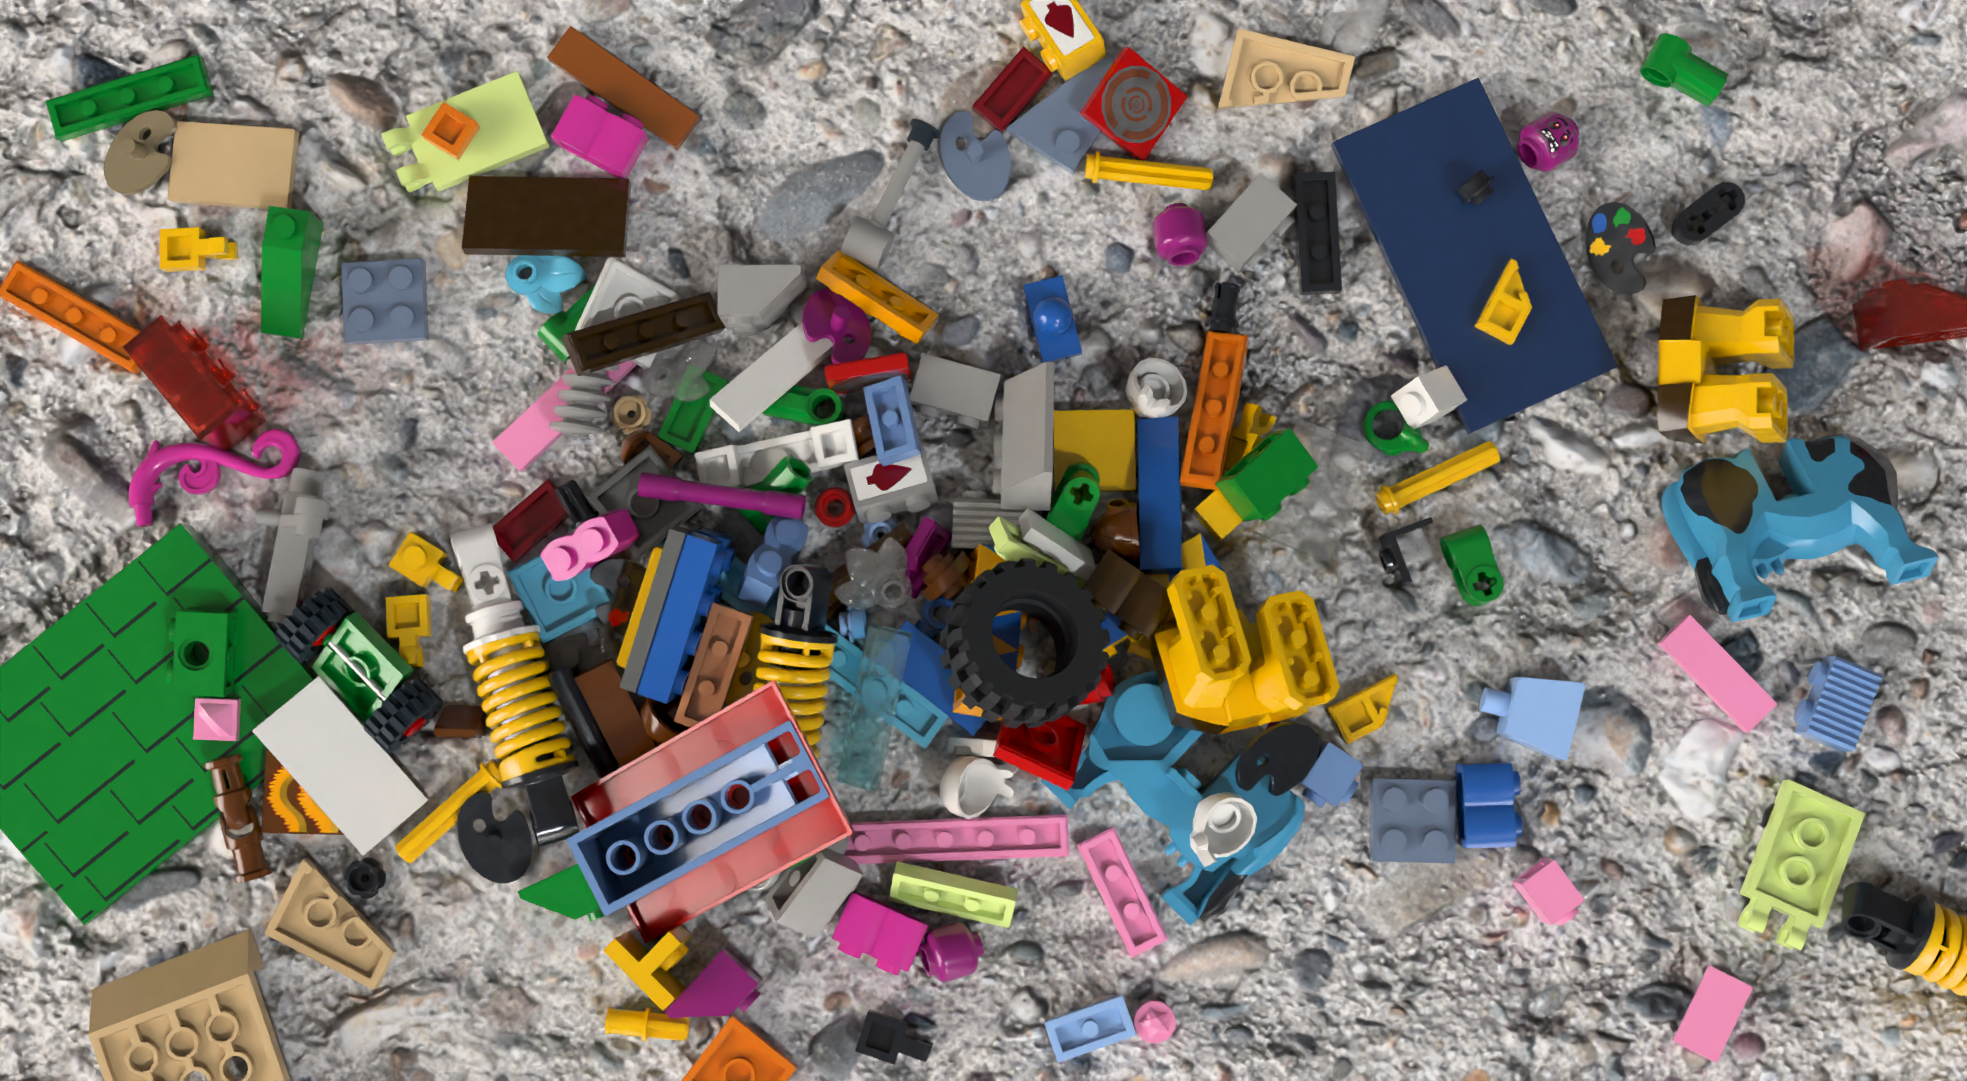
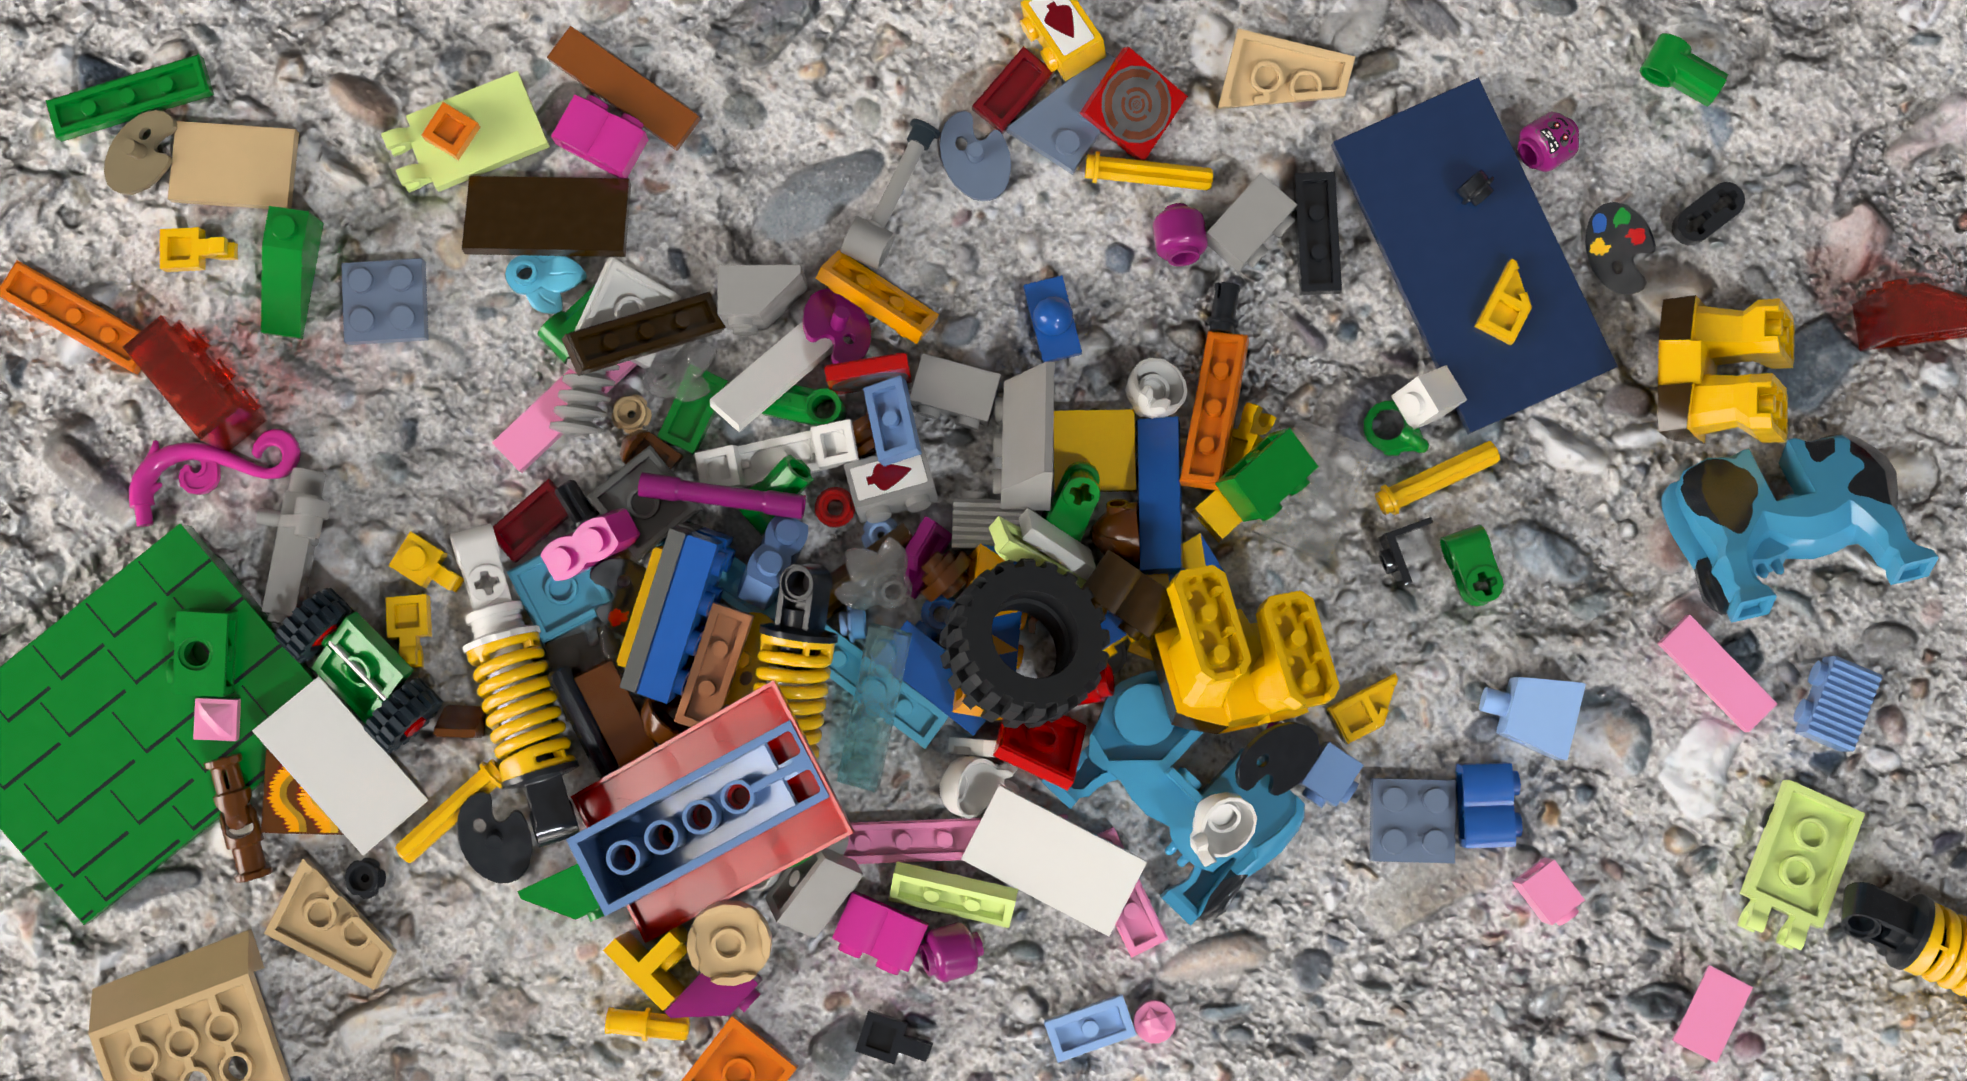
(729, 942): none -> tan tile
(1054, 860): none -> white tile

